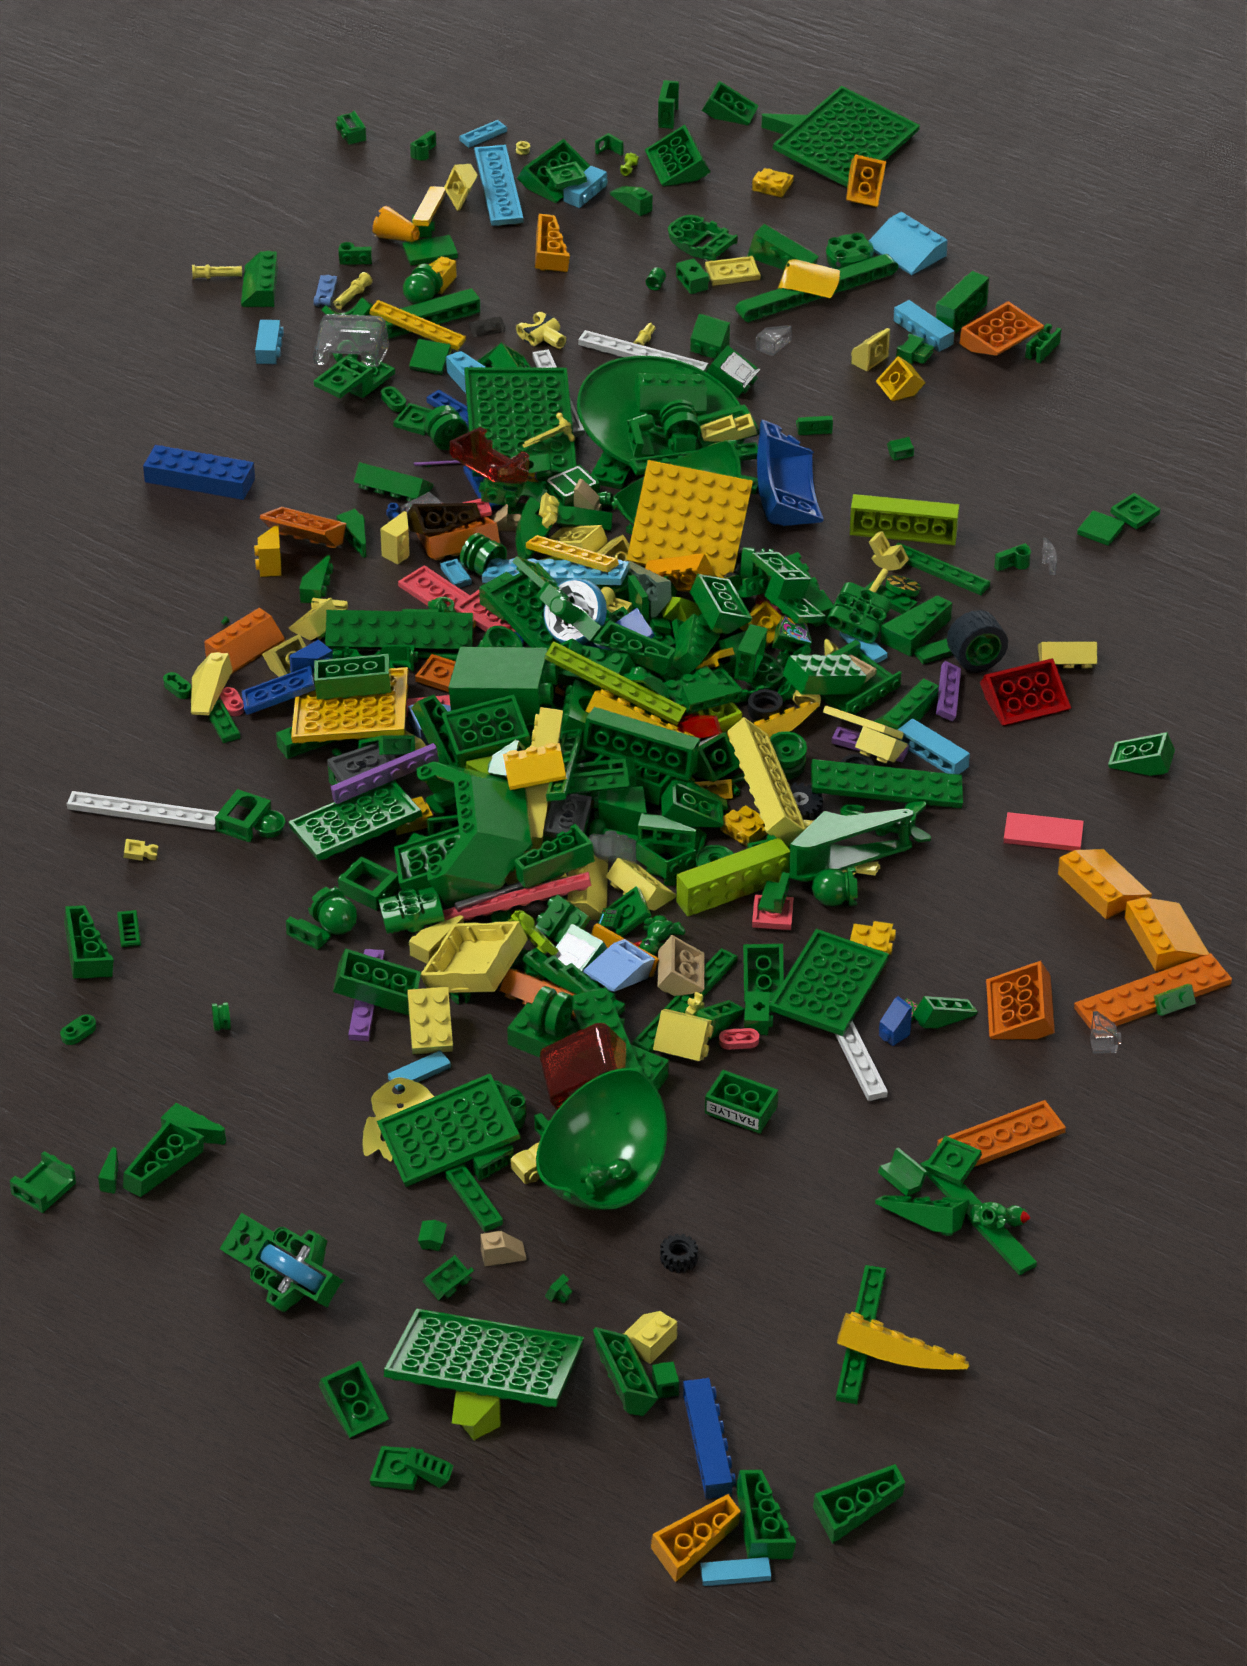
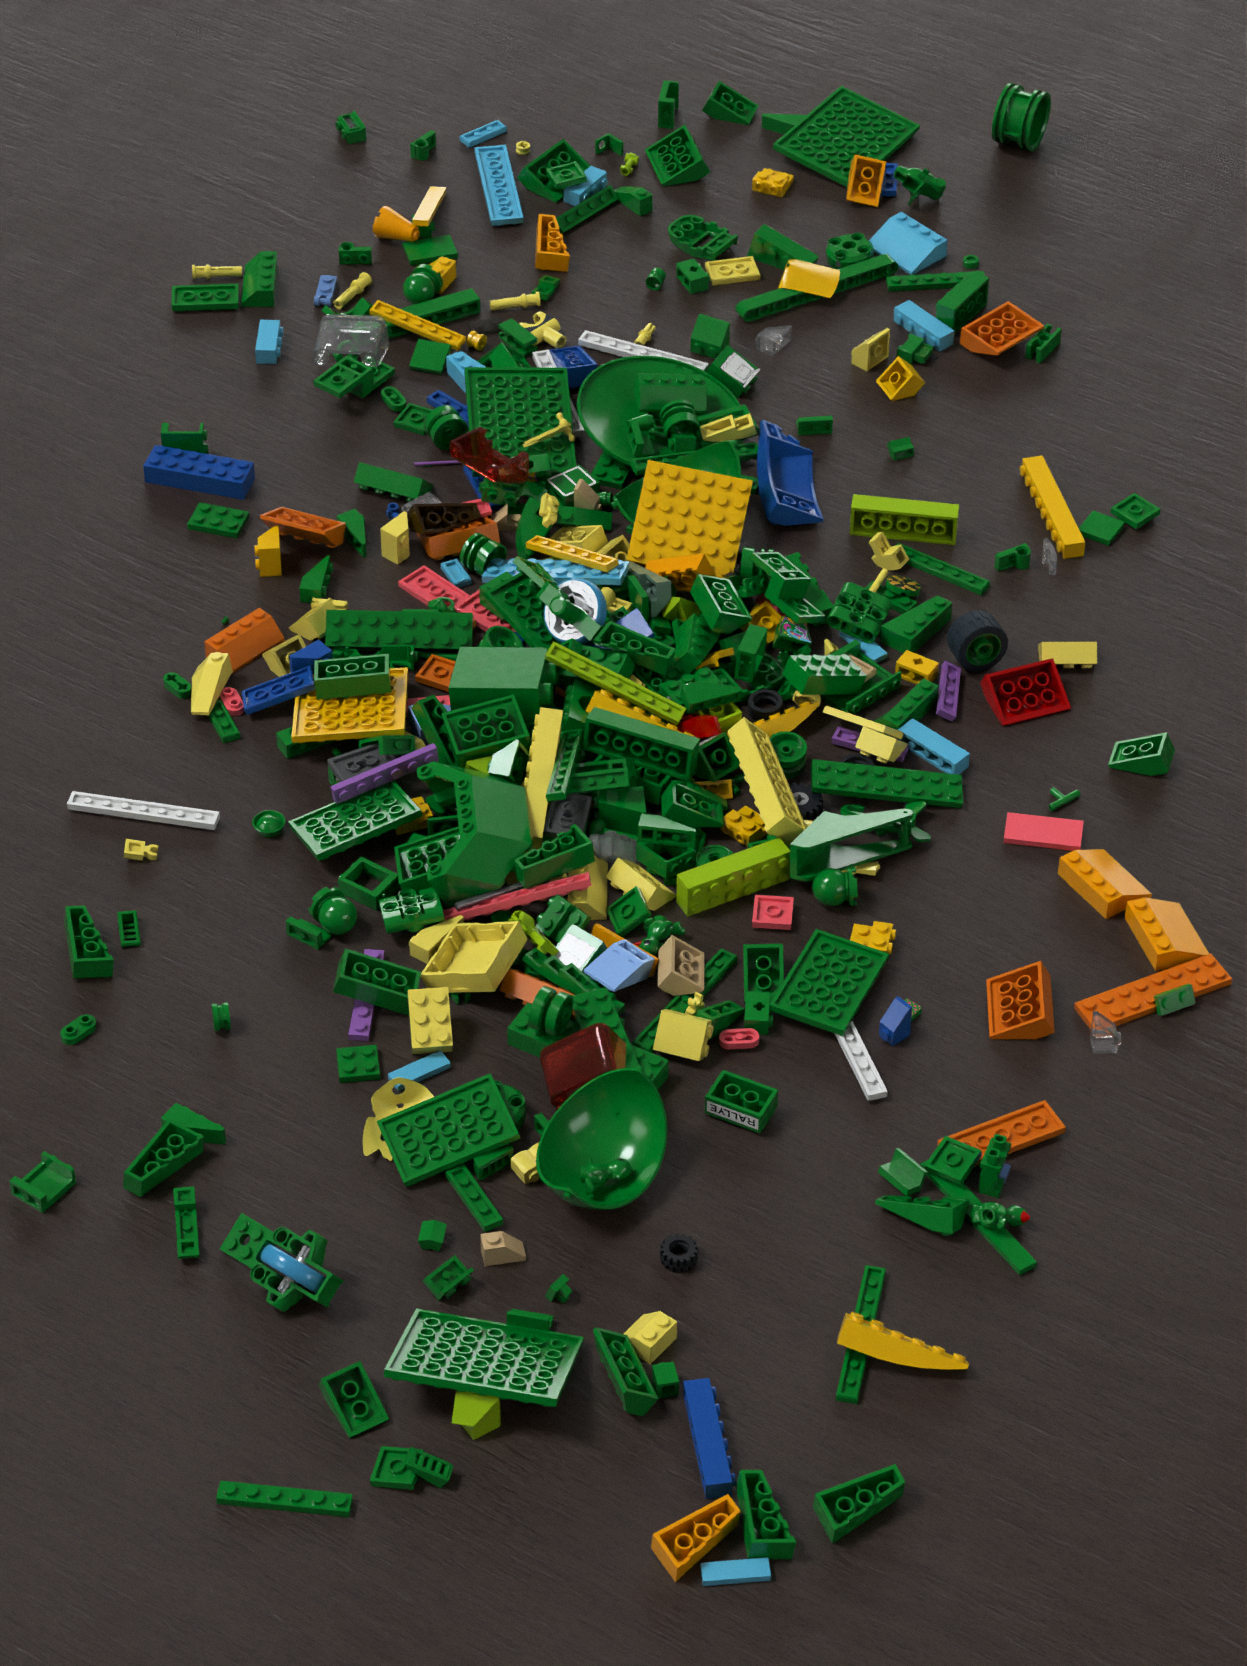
(108, 1174): green slope -> none
(185, 439): none -> green panel
(186, 1222): none -> green slope
(205, 297): none -> green plate
(218, 520): none -> green plate
(238, 828): green panel -> none
(284, 1498): none -> green plate
(358, 1063): none -> green plate
(460, 184): light yellow slope -> none
(476, 340): none -> yellow wheel
(517, 337): none -> green piece
(521, 301): none -> light yellow pin
(530, 1319): none -> green panel
(534, 766): yellow slope -> none
(546, 287): none -> green slope
(576, 361): none -> blue slope
(586, 208): none -> green plate
(610, 918): green tile -> none
(641, 677): green slope -> none
(775, 894): green panel -> none
(889, 183): none -> blue plate
(916, 667): none -> yellow brick
(920, 183): none -> green piece
(925, 281): none -> green plate
(933, 651): green tile -> none
(942, 1011): green slope -> none
(970, 261): none -> green tile
(993, 1166): none -> green hips
(1021, 116): none -> green wheel
(1052, 507): none -> yellow brick
(1062, 799): none -> green piece

